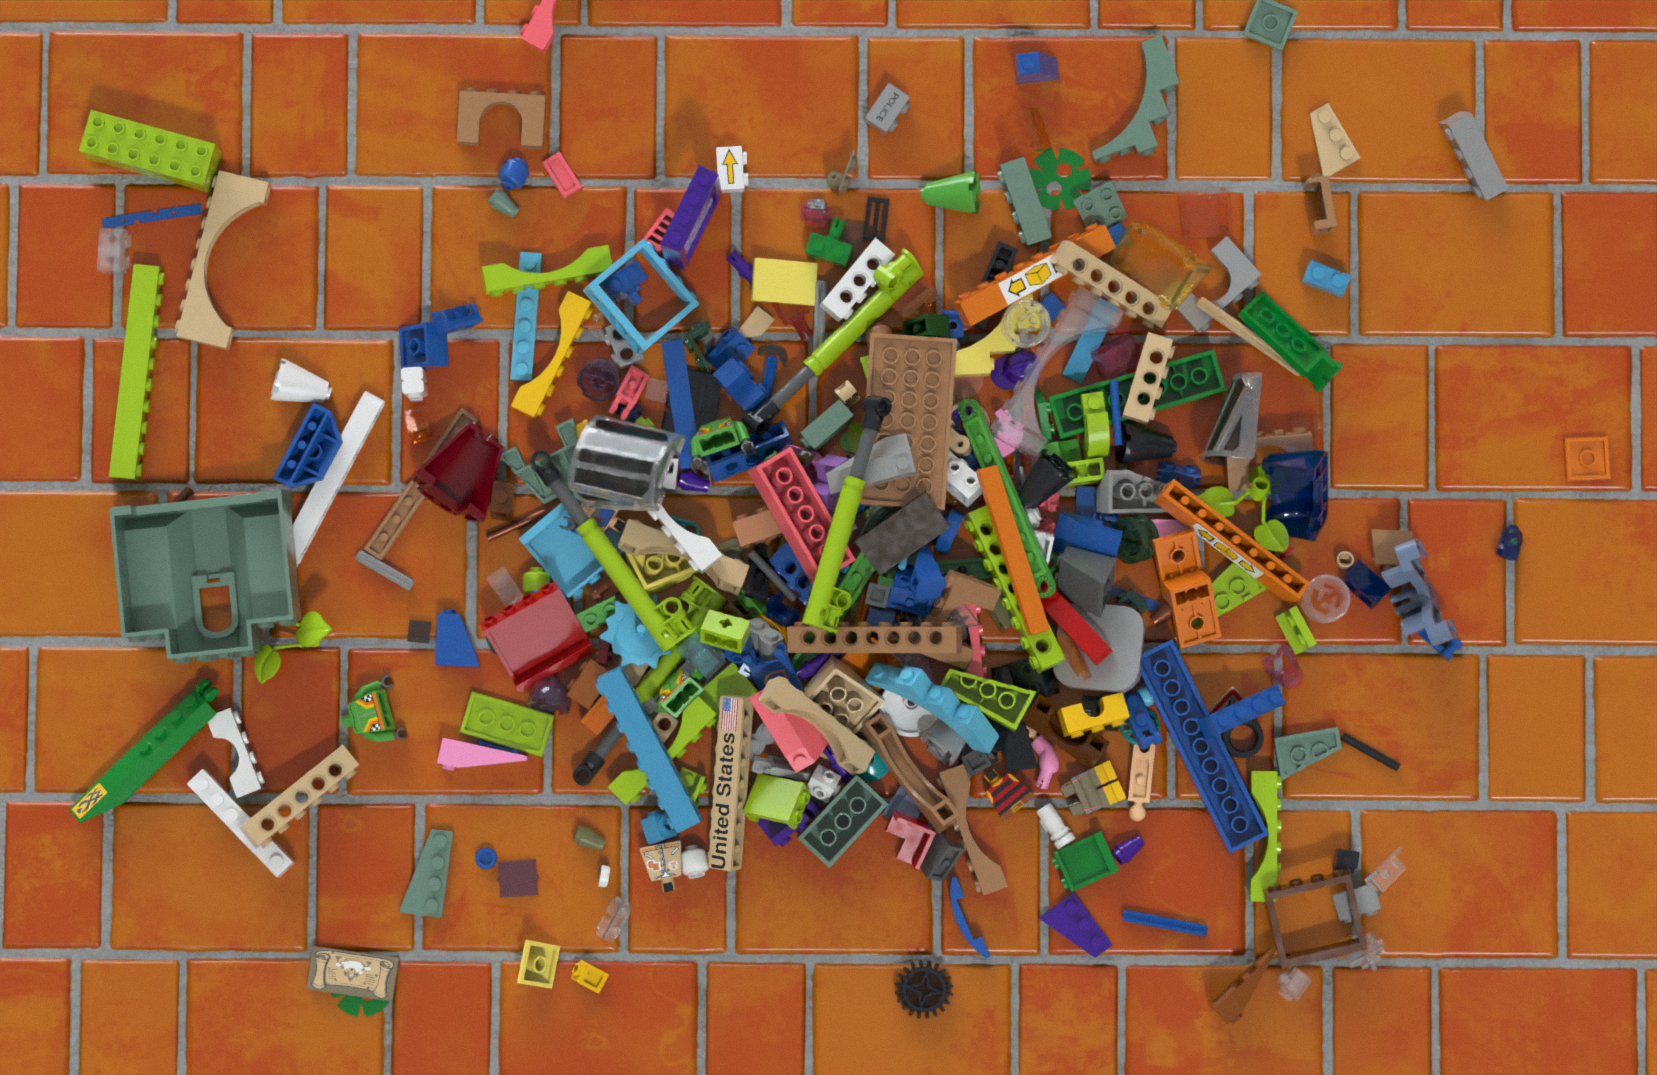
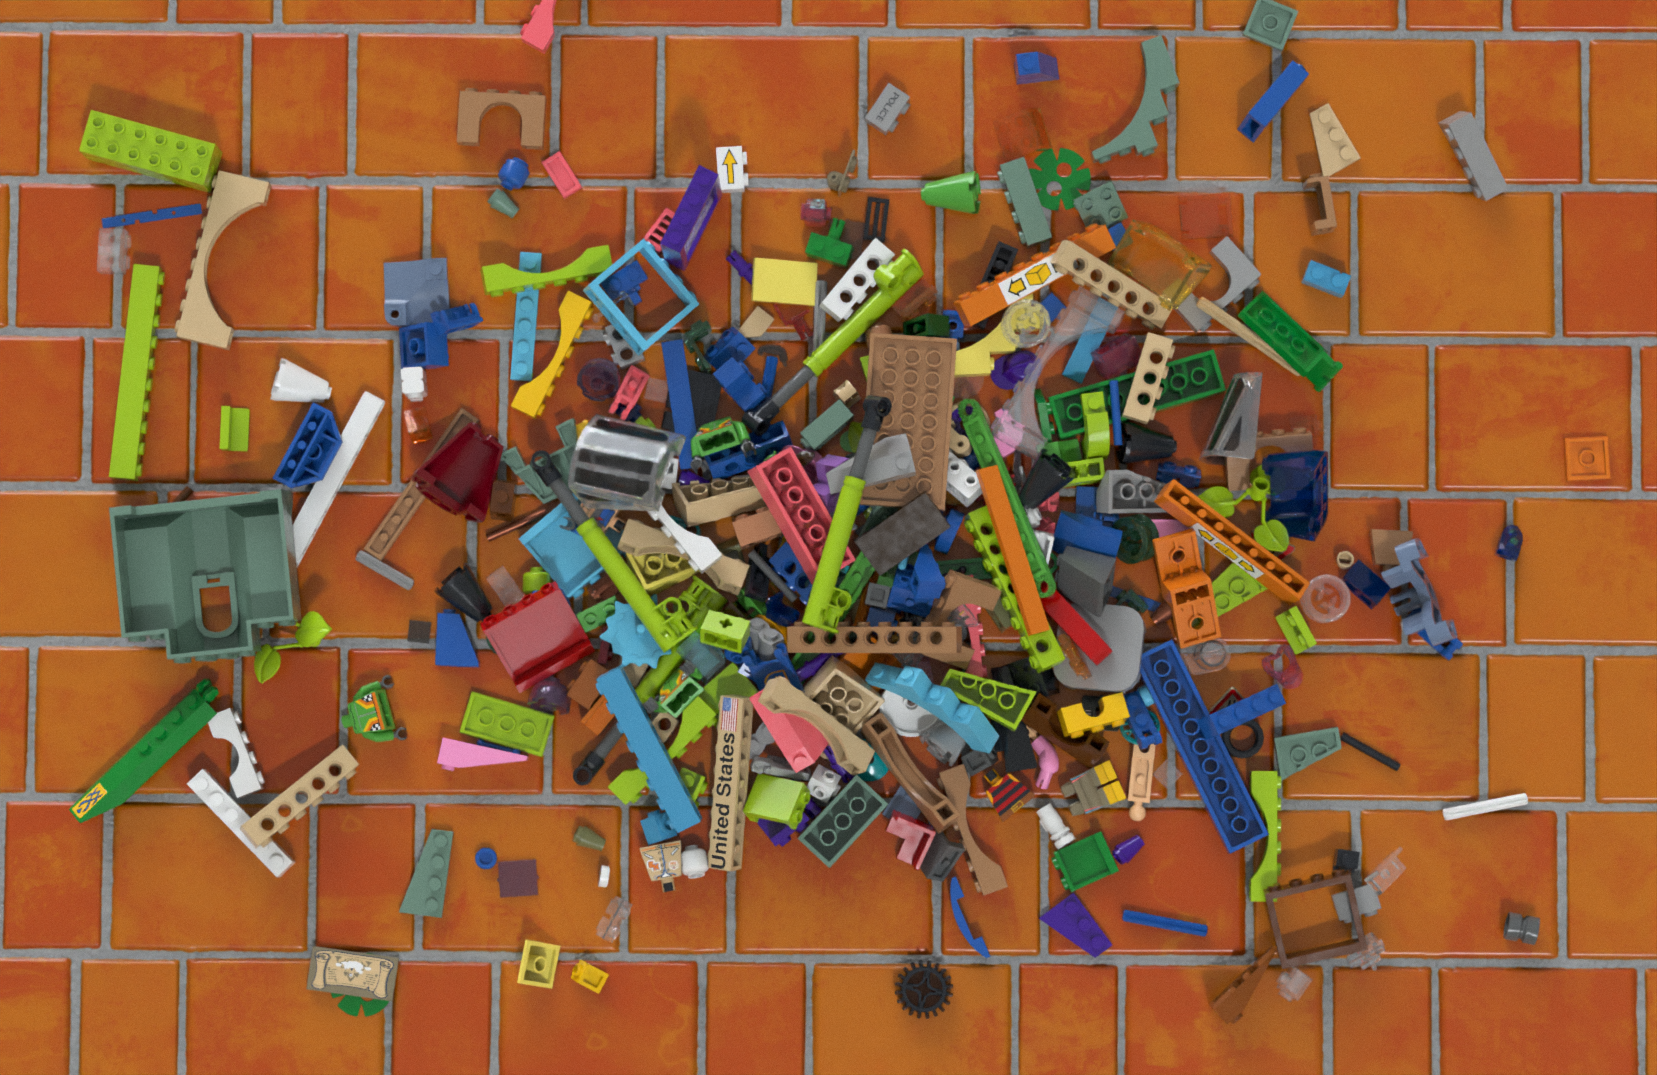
(234, 429): none -> lime panel
(415, 290): none -> sand blue slope
(465, 593): none -> black cone
(716, 500): none -> tan wedge
(1166, 773): none -> clear tile
(1206, 656): none -> clear piece
(1273, 101): none -> blue slope
(1485, 806): none -> white axle
(1521, 928): none -> dark grey wheel

